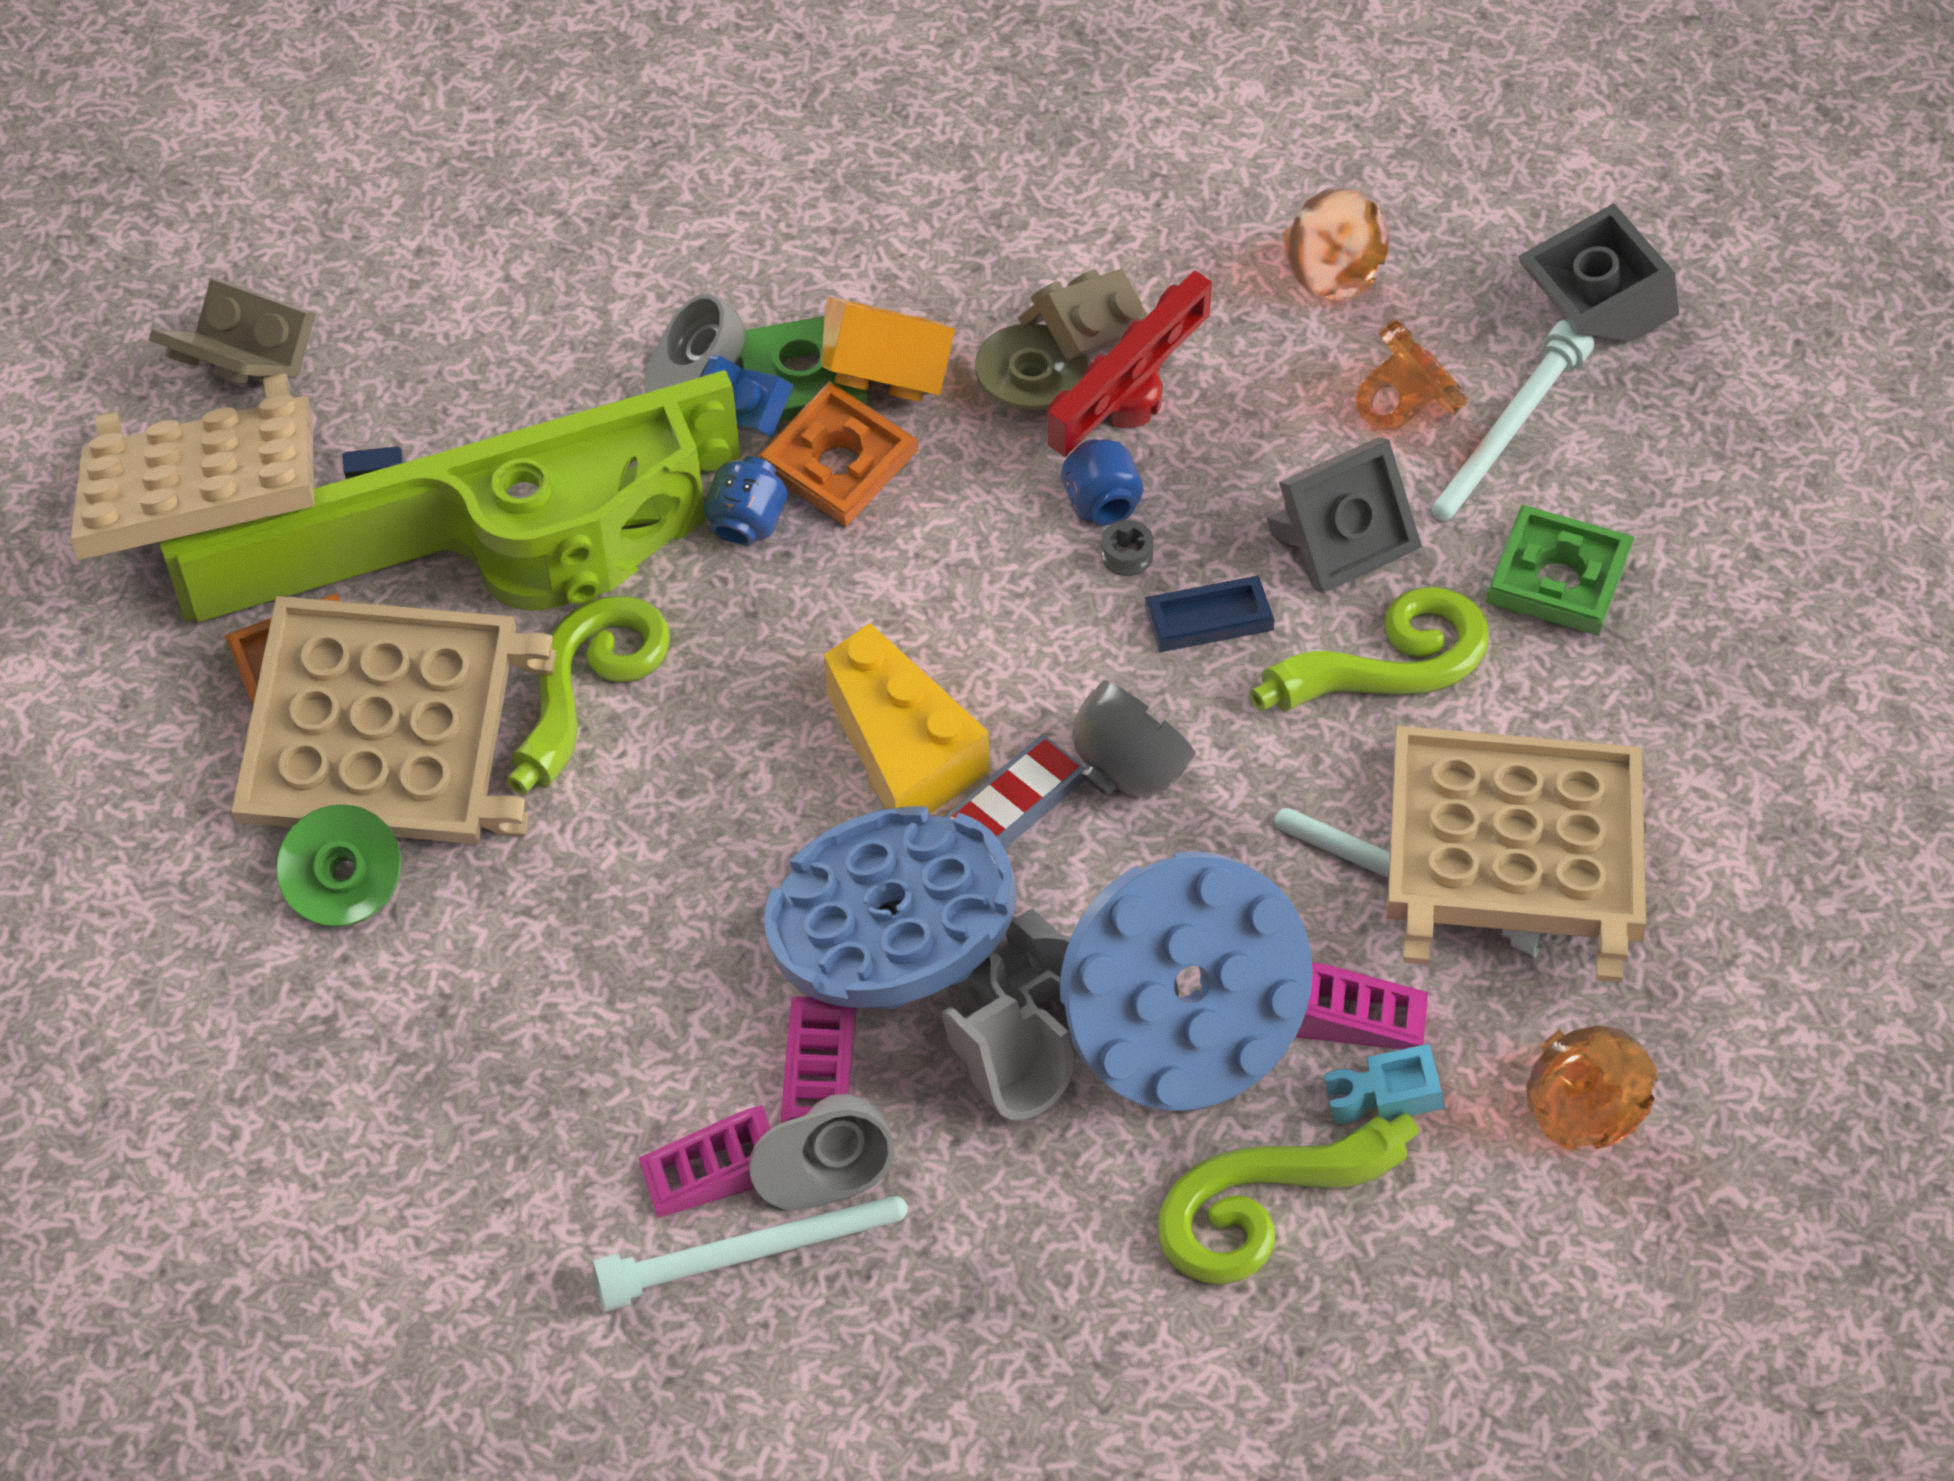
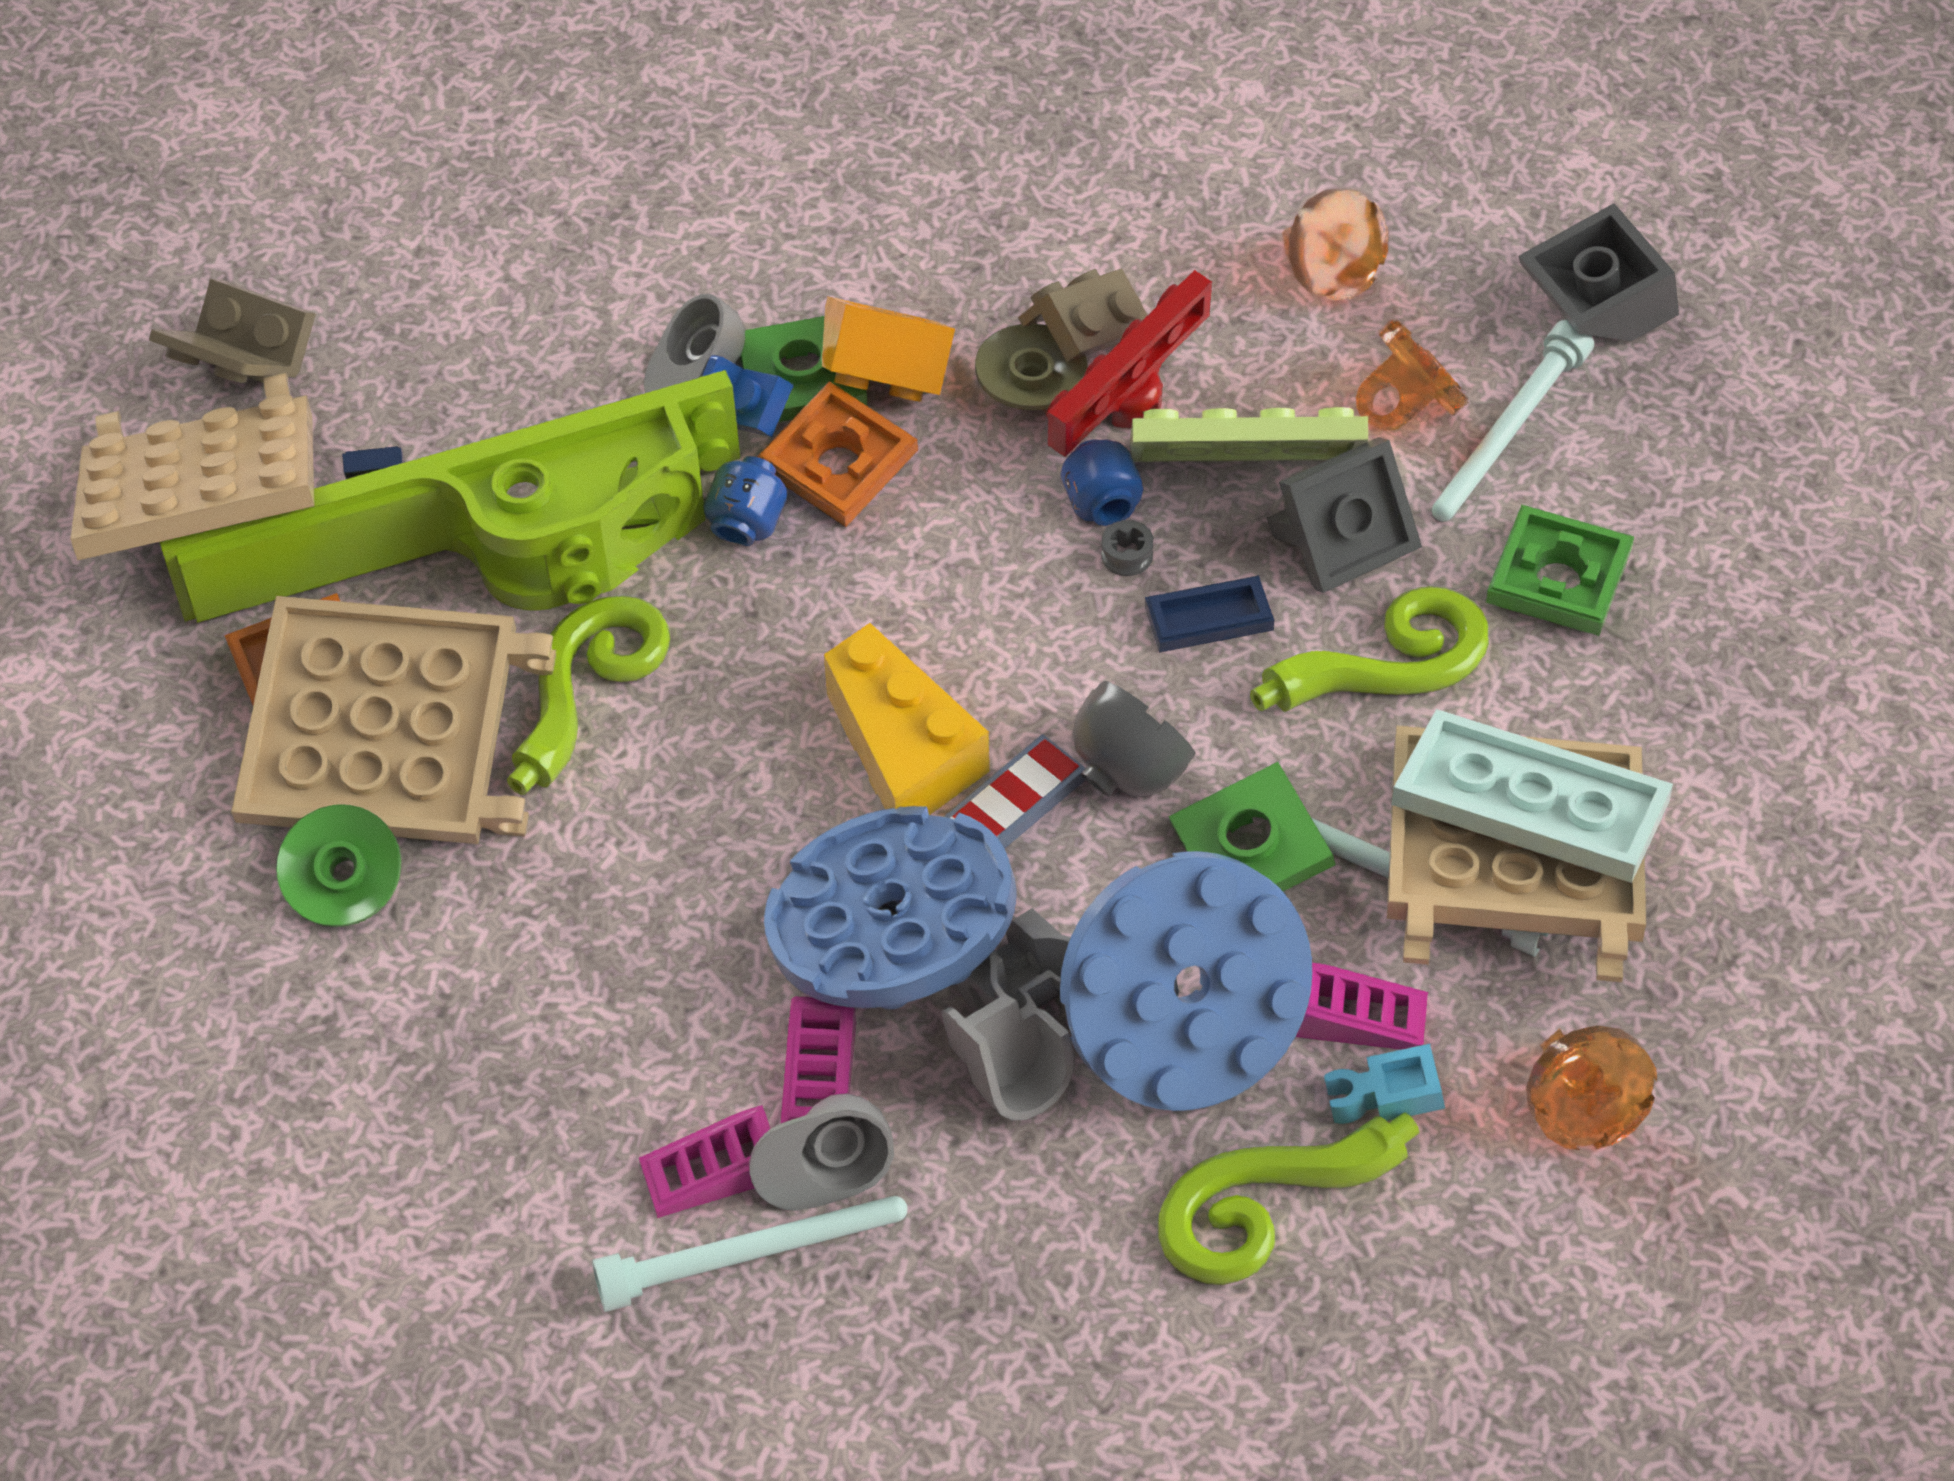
(1264, 438): none -> yellowish green plate
(1294, 844): none -> bright green piece
(1532, 795): none -> light aqua plate

